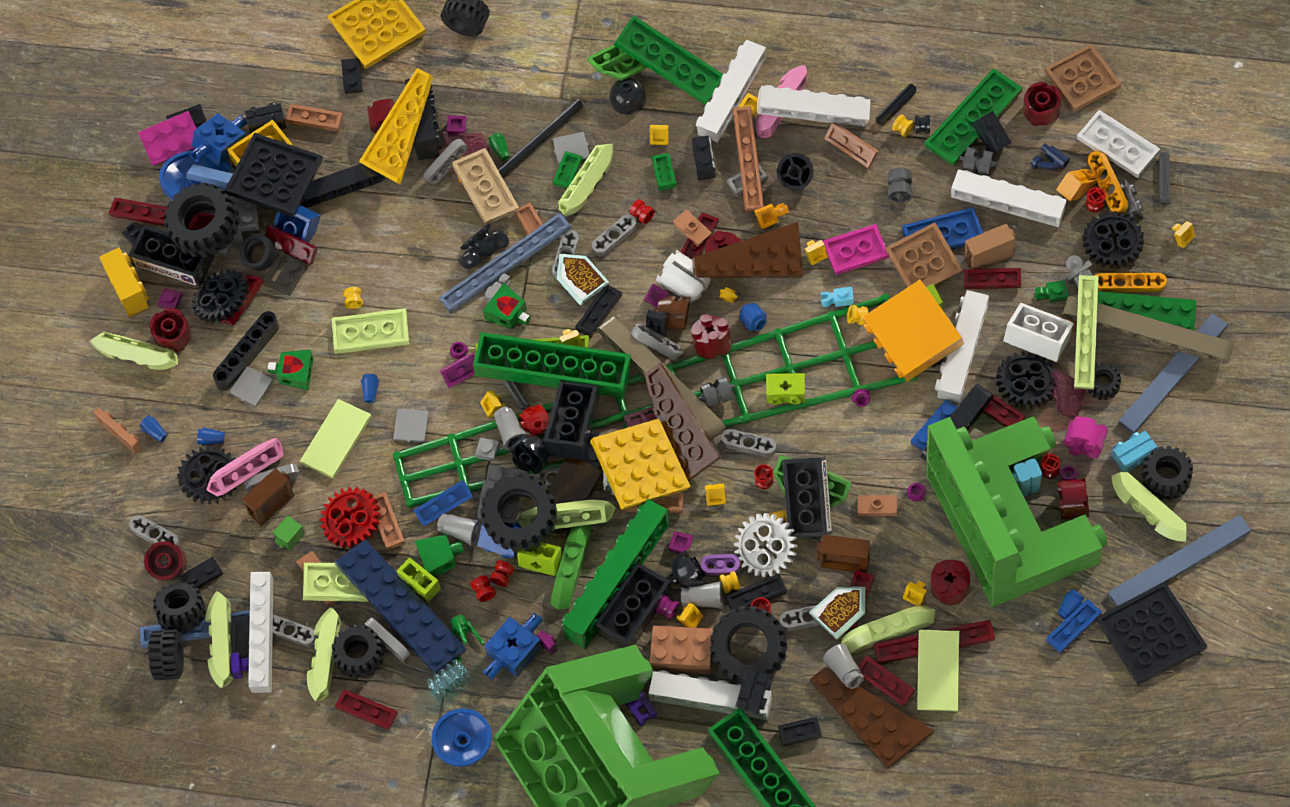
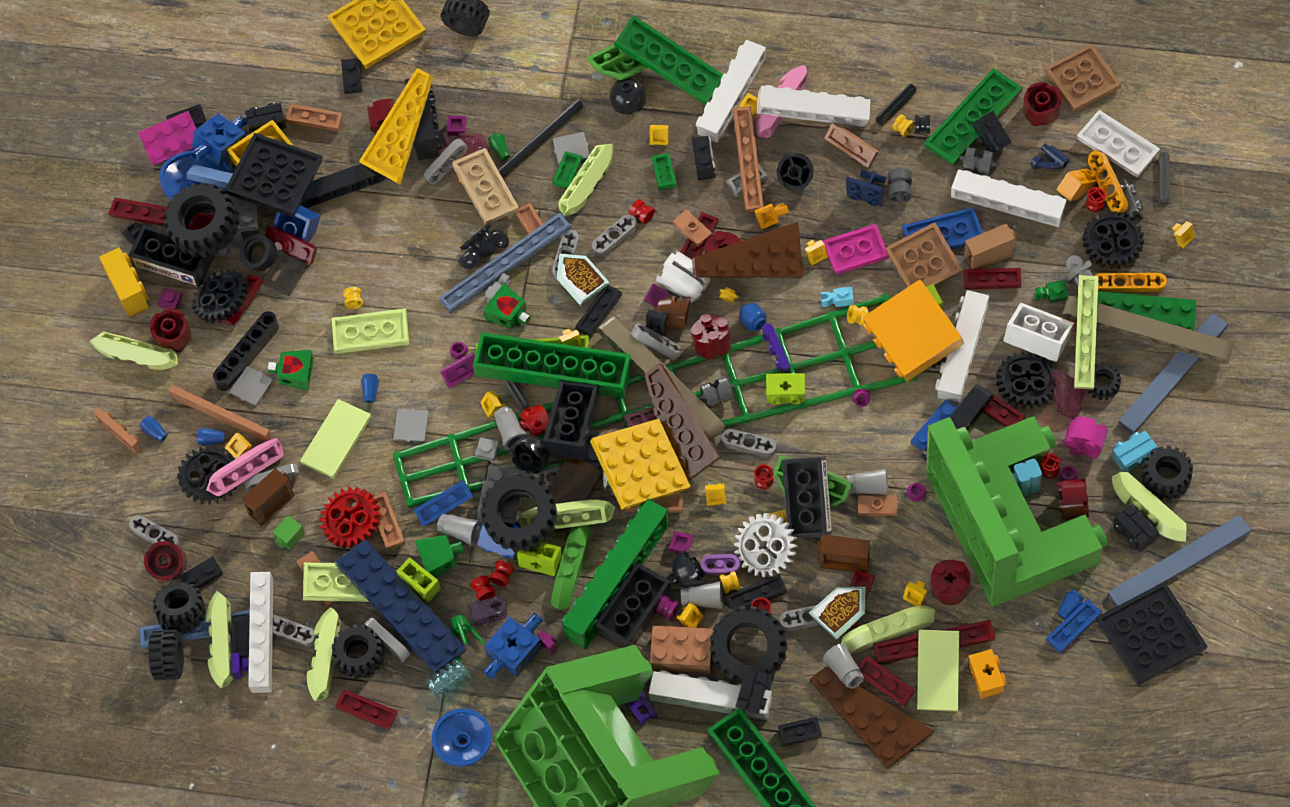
(219, 413): none -> nougat tile
(238, 445): none -> yellow tile
(485, 611): none -> clear purple piece
(776, 349): none -> dark purple plate
(866, 191): none -> dark blue plate
(869, 482): none -> light grey plant
(985, 684): none -> light orange brick
(1135, 528): none -> black brick

